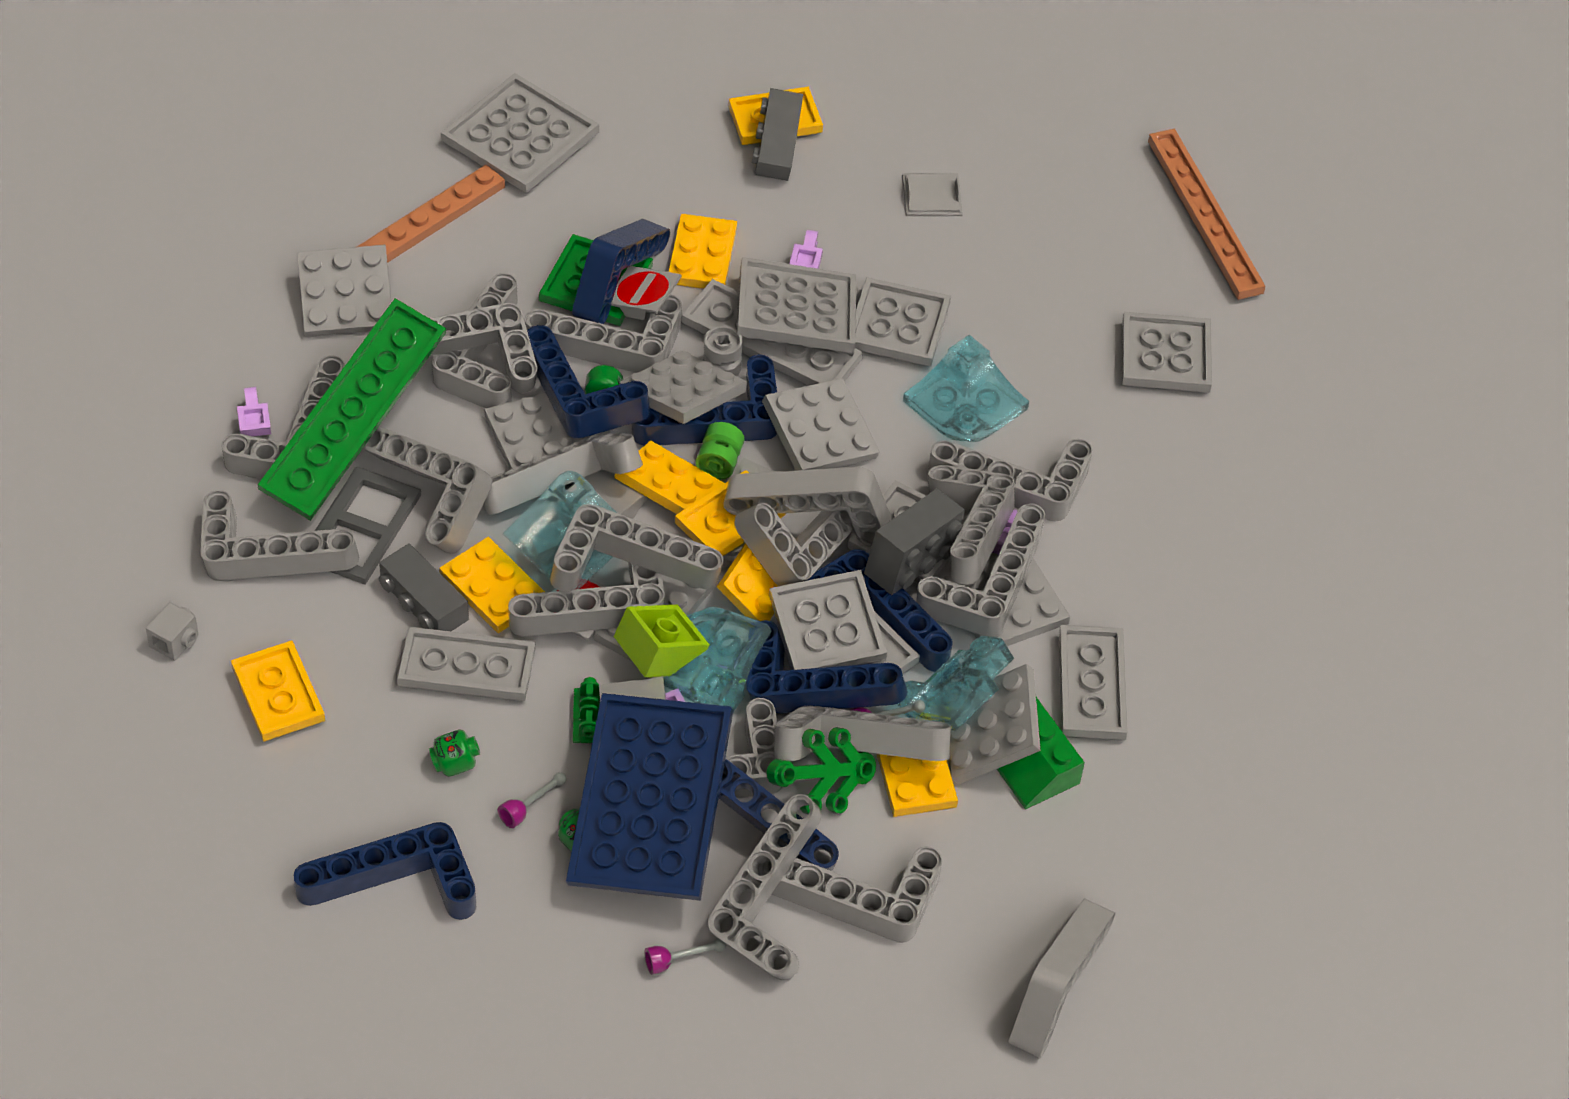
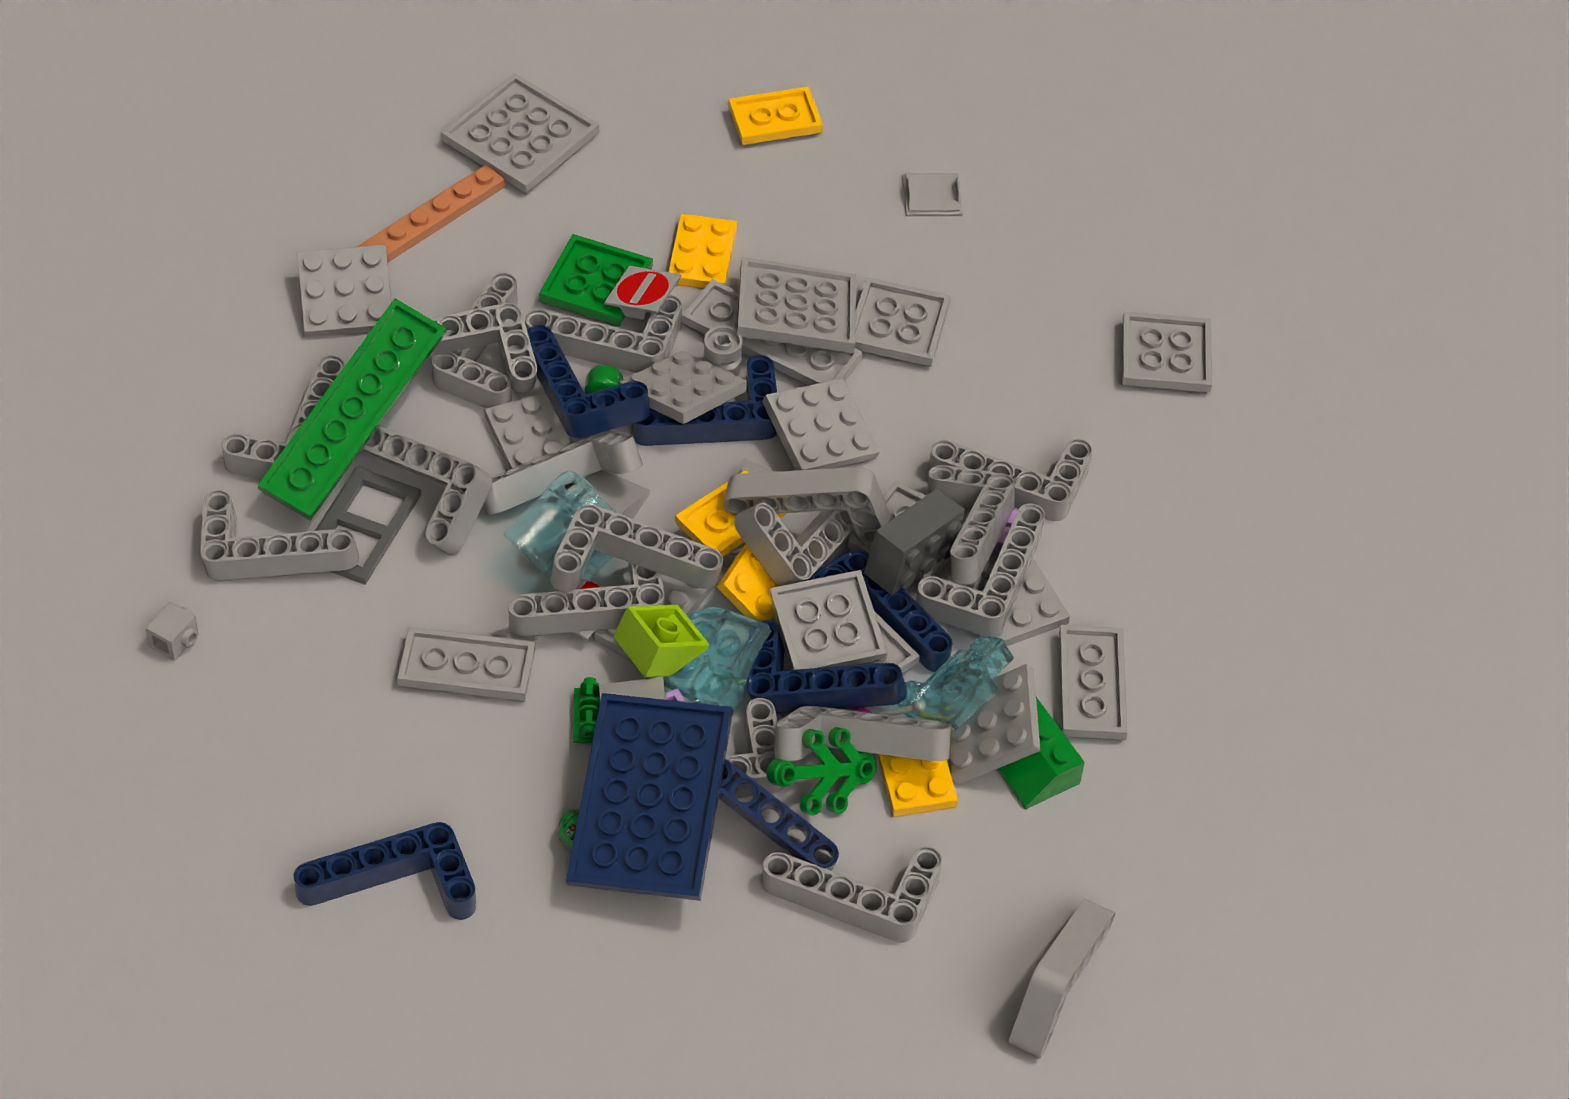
(253, 416): lavender plate -> none
(278, 690): yellow plate -> none
(423, 590): dark grey brick -> none
(454, 752): green head -> none
(488, 581): yellow plate -> none
(514, 811): magenta hinge -> none
(605, 261): dark blue beam -> none
(659, 958): hinge -> none
(668, 479): yellow plate -> none
(720, 450): bright green wheel -> none
(763, 887): light grey beam -> none
(777, 134): dark grey brick -> none
(808, 253): lavender plate -> none
(966, 394): clear light blue slope -> none
(1206, 214): nougat plate -> none

